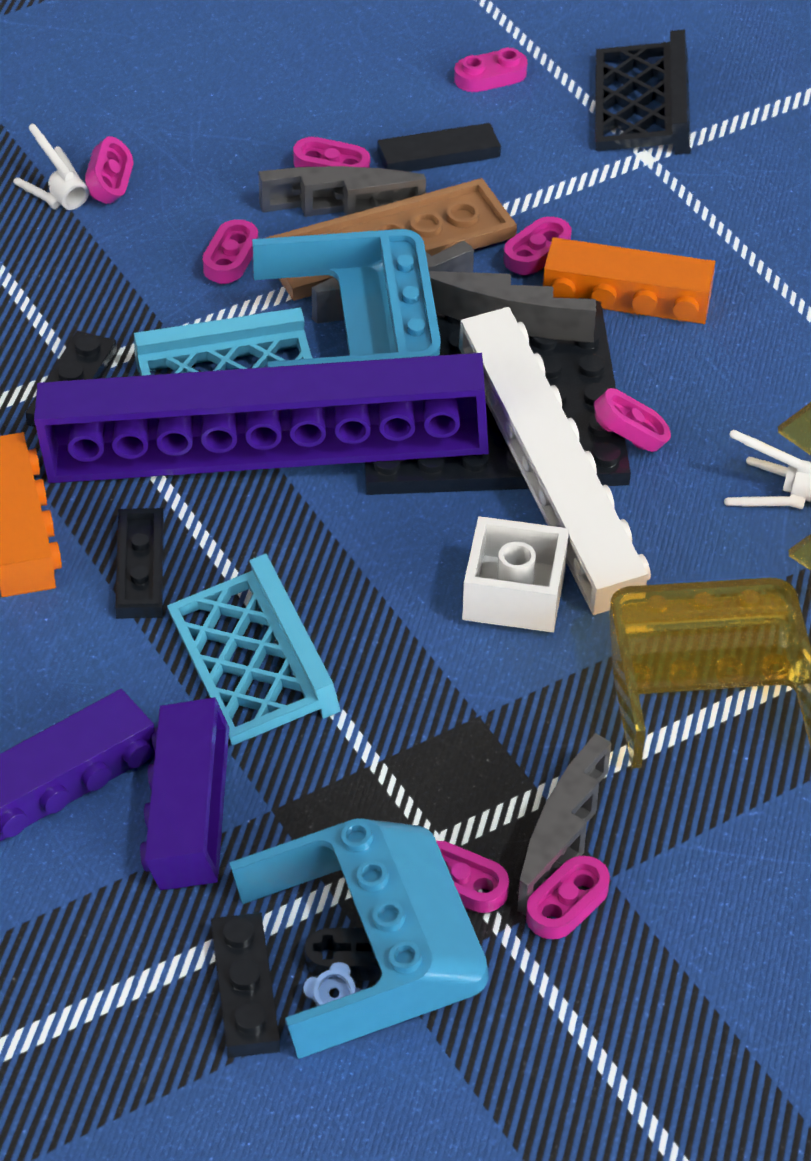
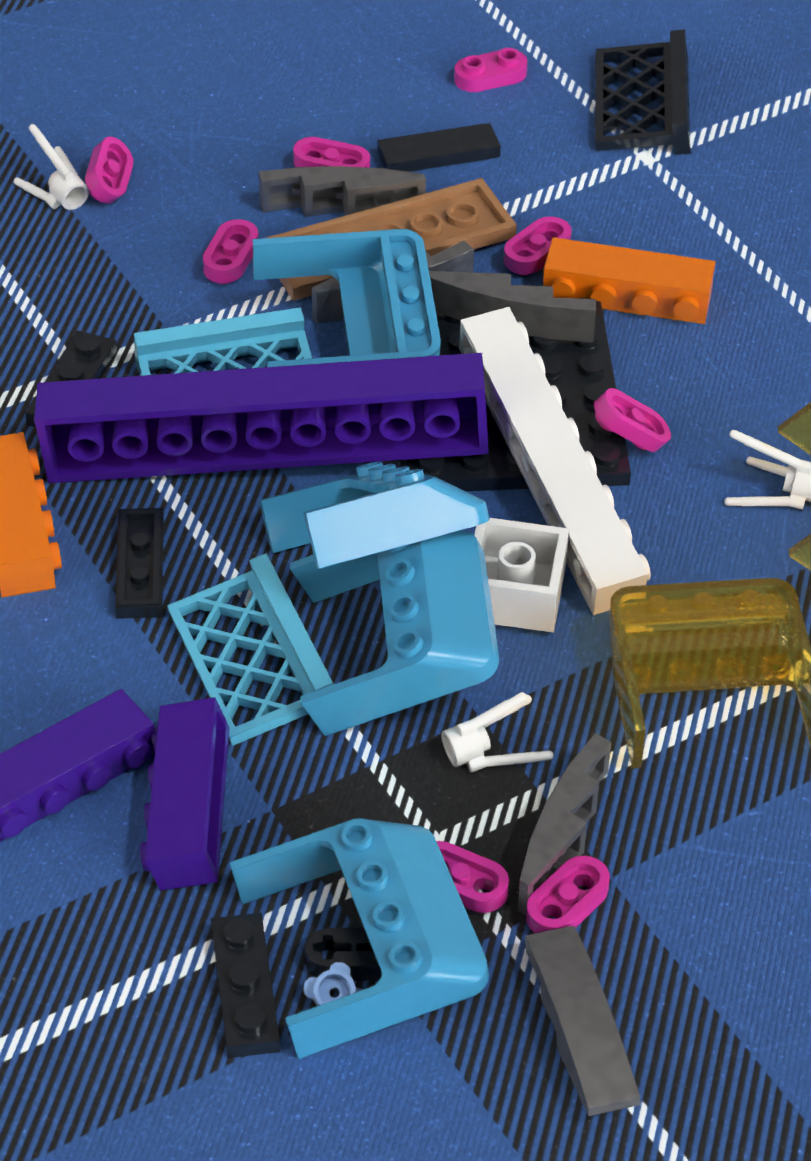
(368, 513): none -> windscreen
(434, 627): none -> dark azure windscreen
(470, 739): none -> white plant
(582, 1021): none -> flat silver slope

